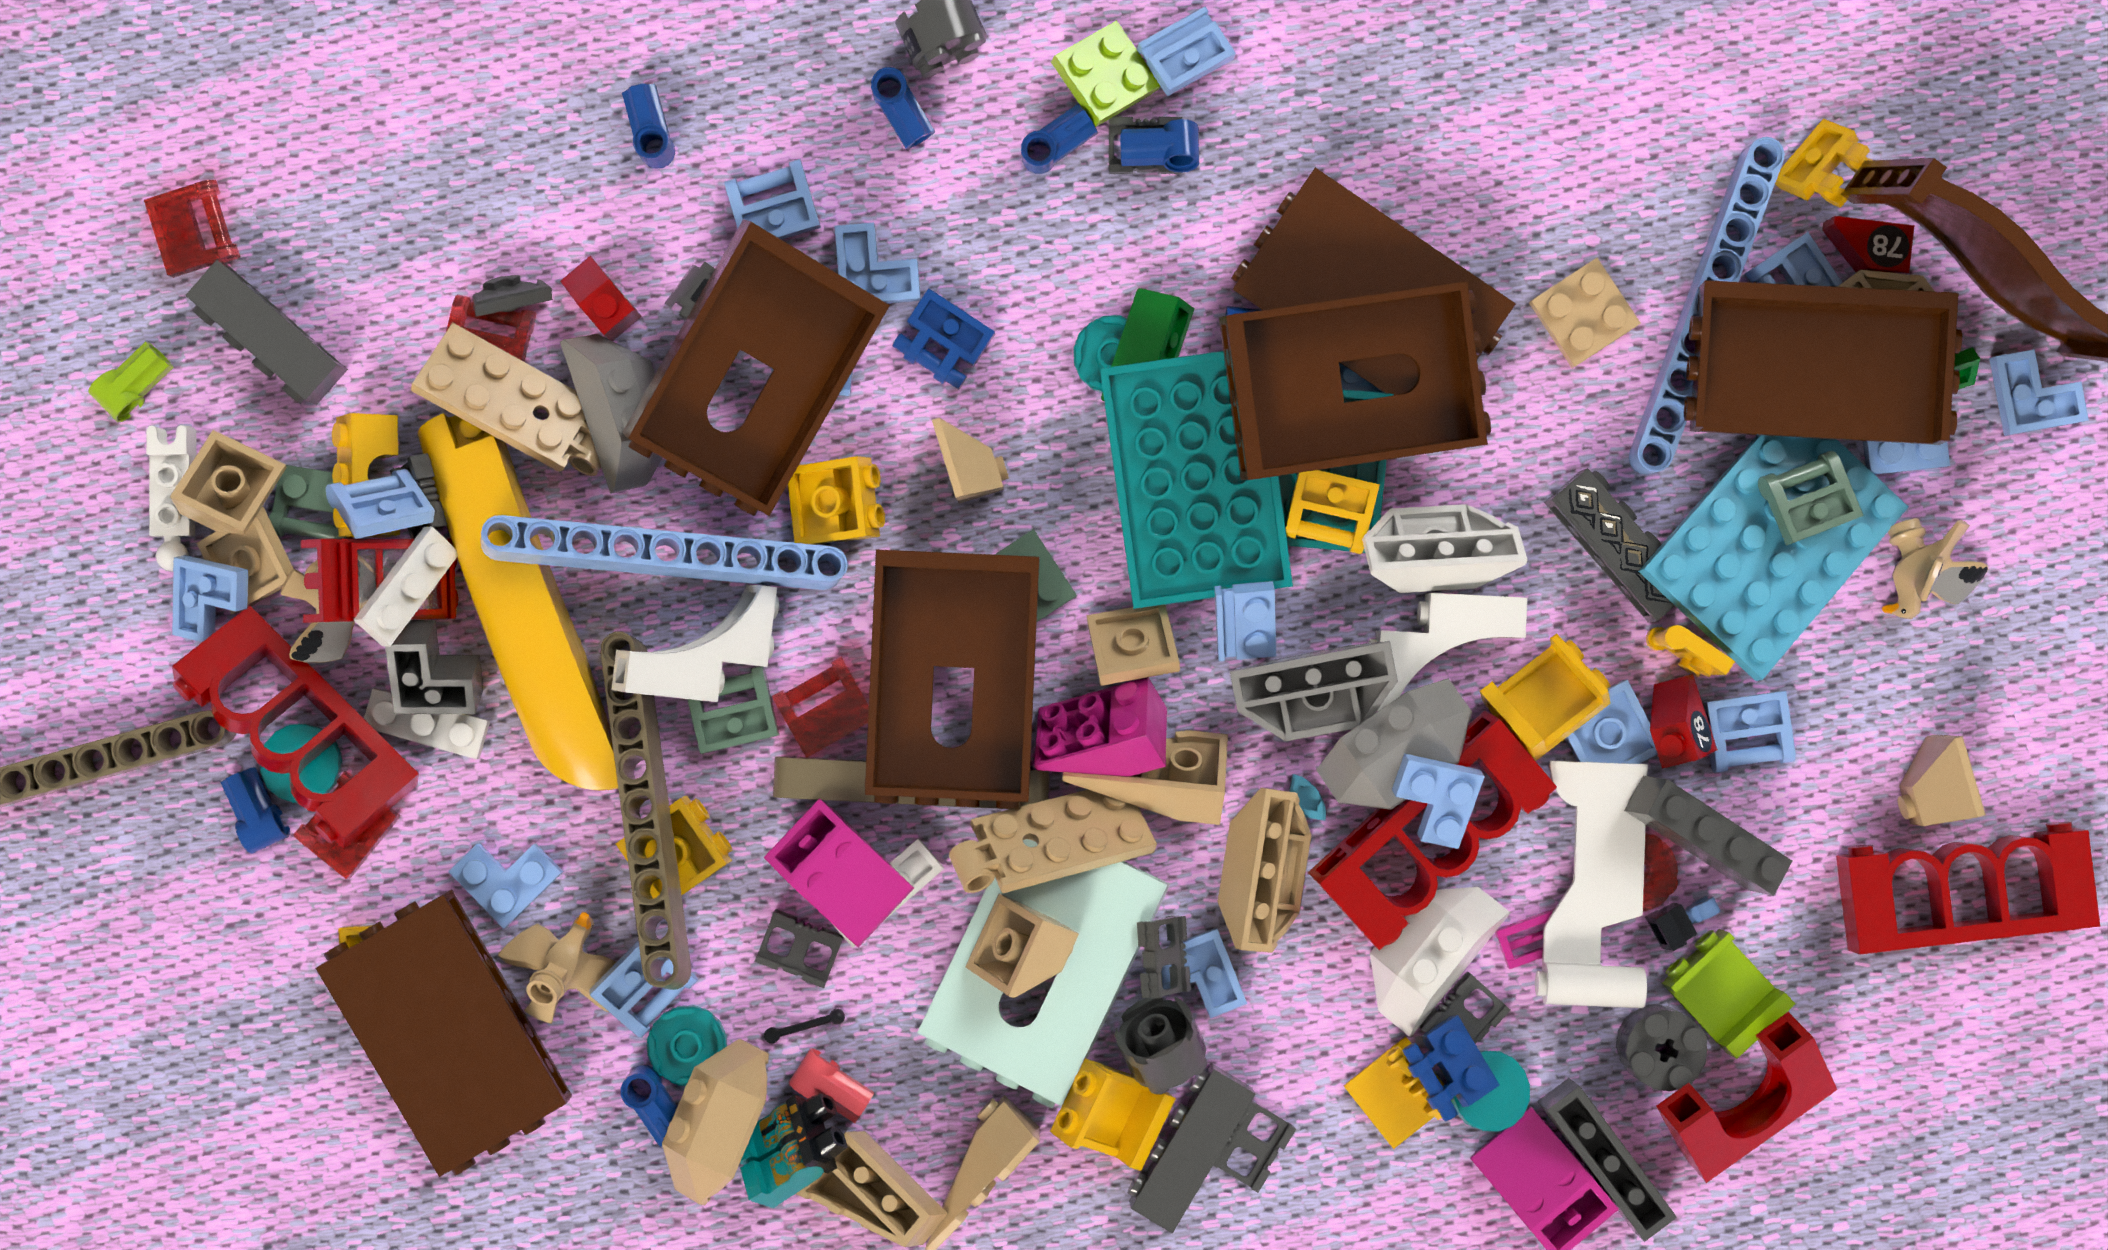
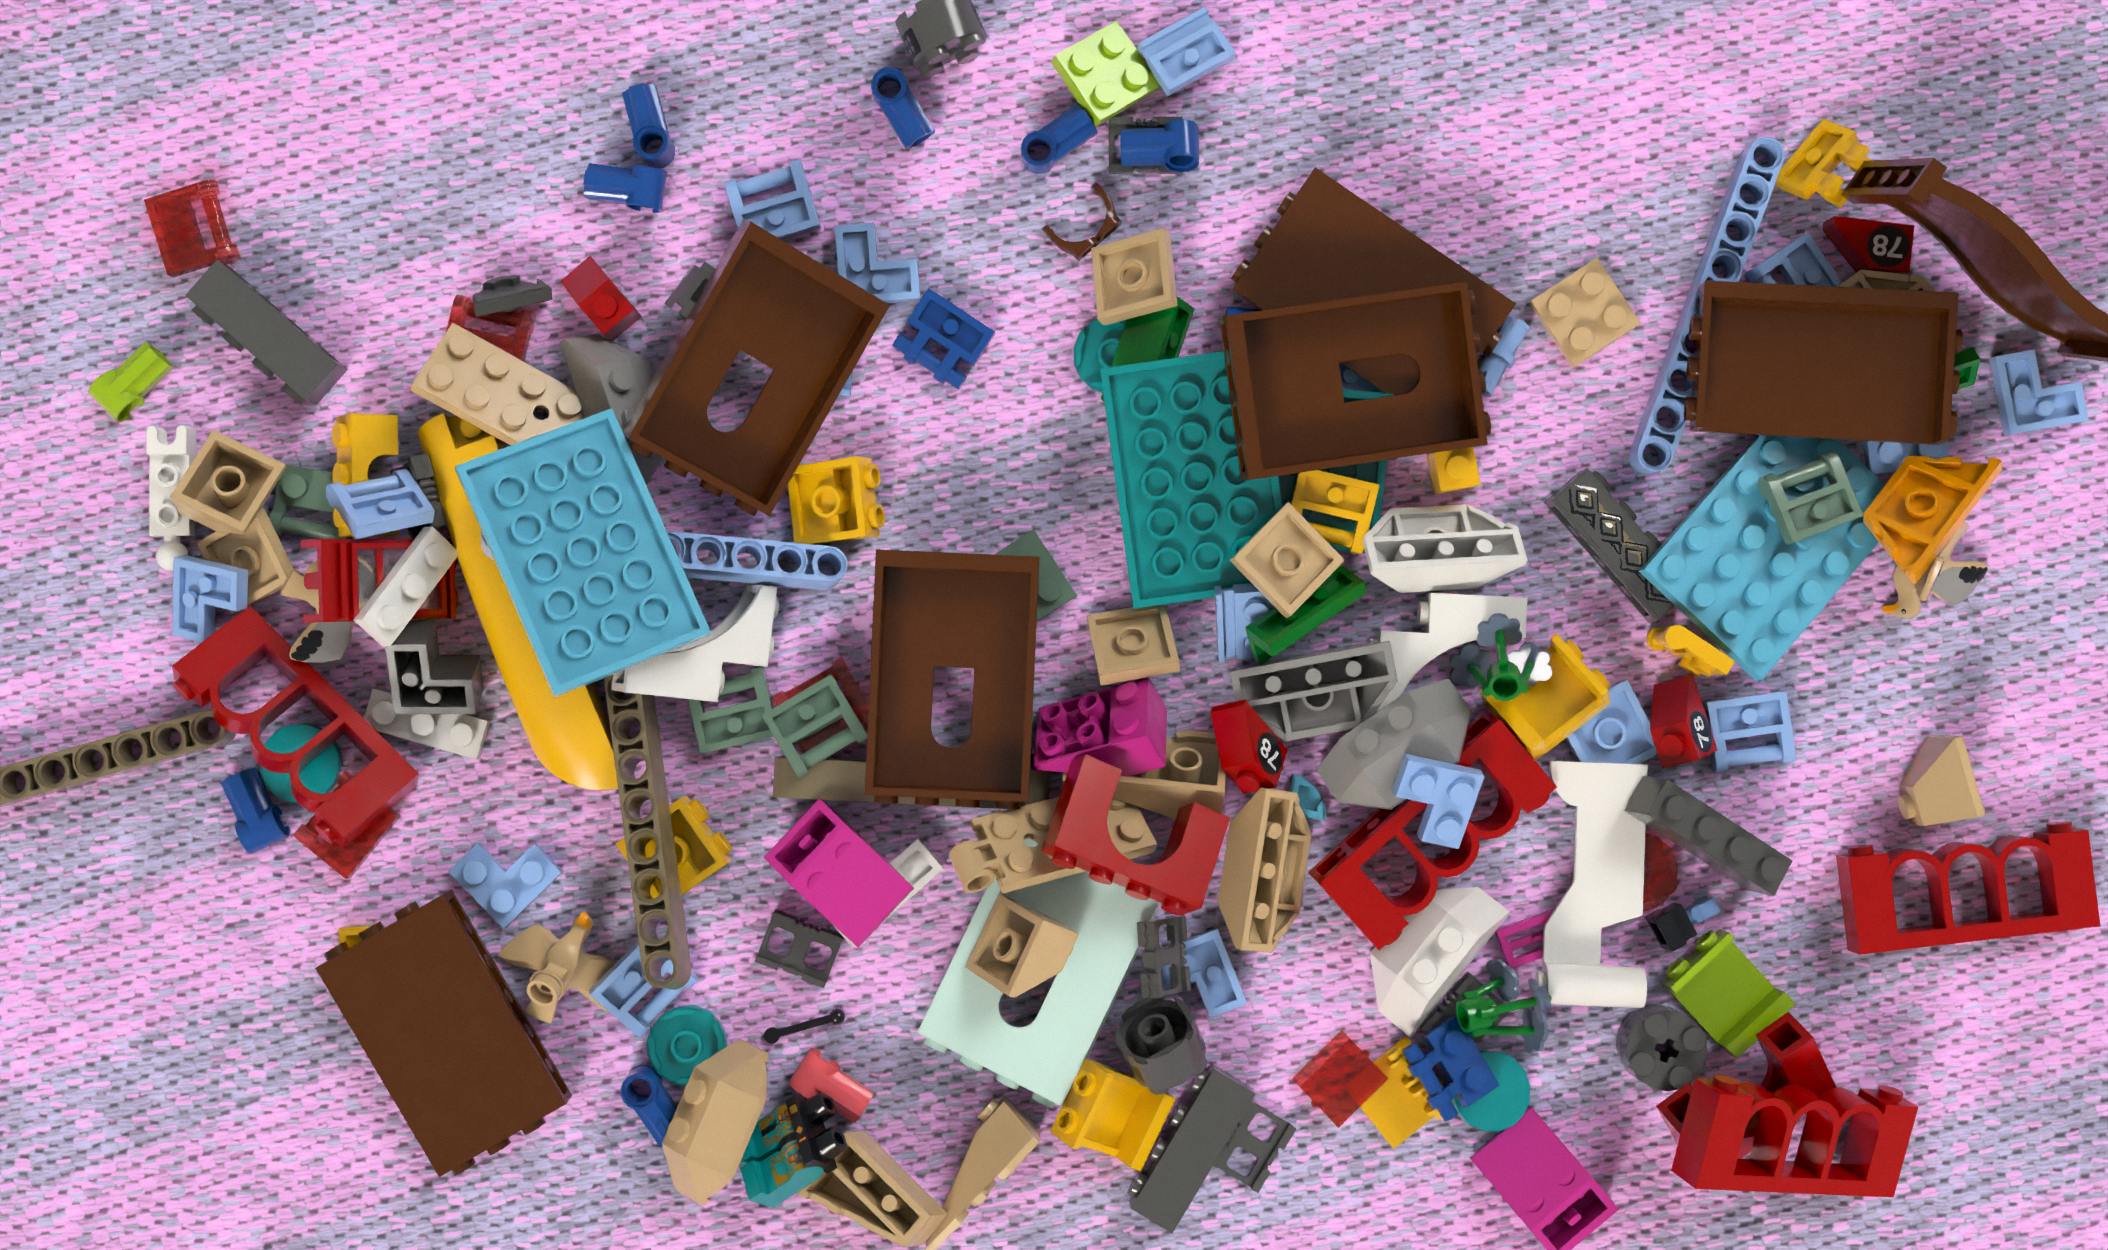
(582, 551): none -> medium azure plate
(634, 187): none -> blue piece
(807, 715): none -> sand green plate
(969, 463): tan slope -> none
(1082, 248): none -> reddish brown cap
(1082, 839): none -> red arch
(1134, 276): none -> tan plate
(1247, 747): none -> red slope
(1275, 633): none -> green panel
(1287, 560): none -> tan plate
(1340, 1079): none -> clear red piece
(1453, 470): none -> yellow brick
(1477, 1013): none -> plant
(1502, 355): none -> light blue pin
(1504, 678): none -> sand blue plant
(1607, 1159): dark grey brick -> none
(1723, 1107): none -> red fence
(1925, 507): none -> light orange wing

